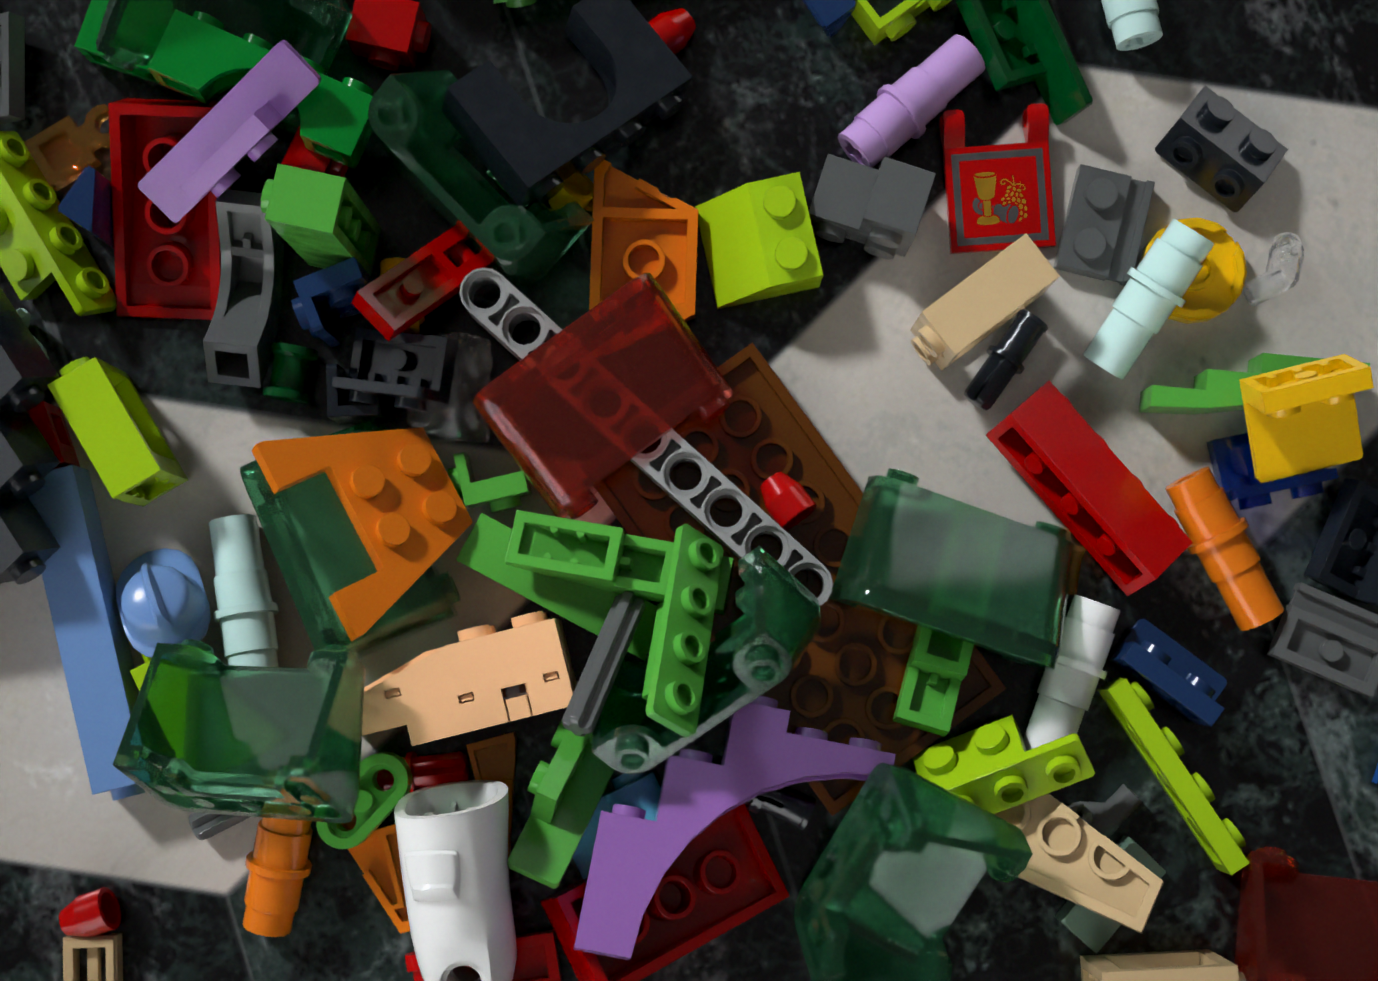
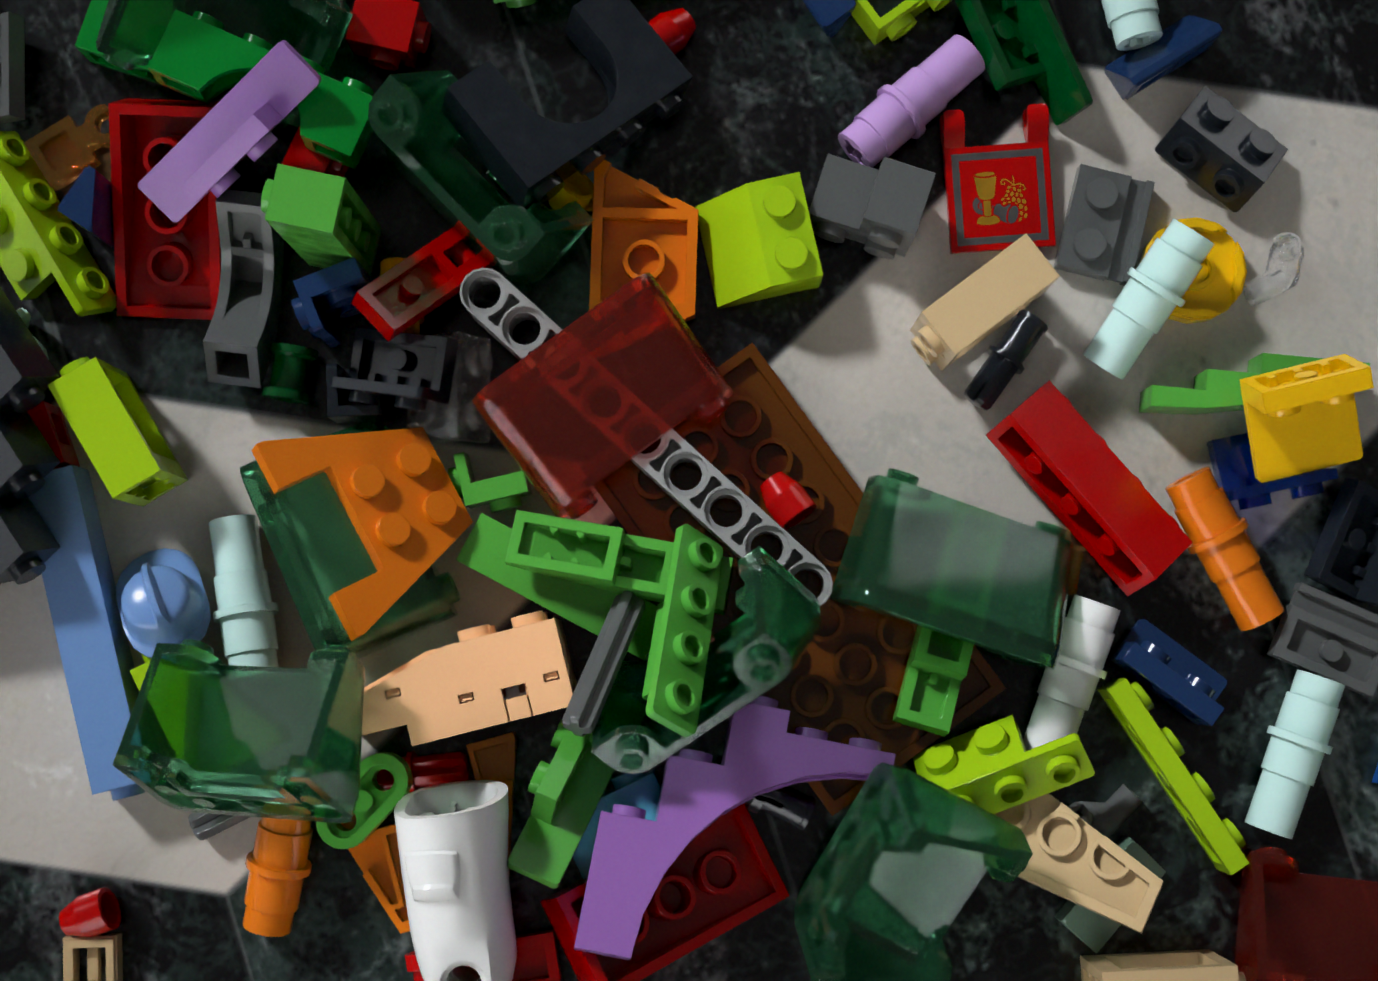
(1151, 63): none -> dark blue slope
(1295, 753): none -> light aqua piece

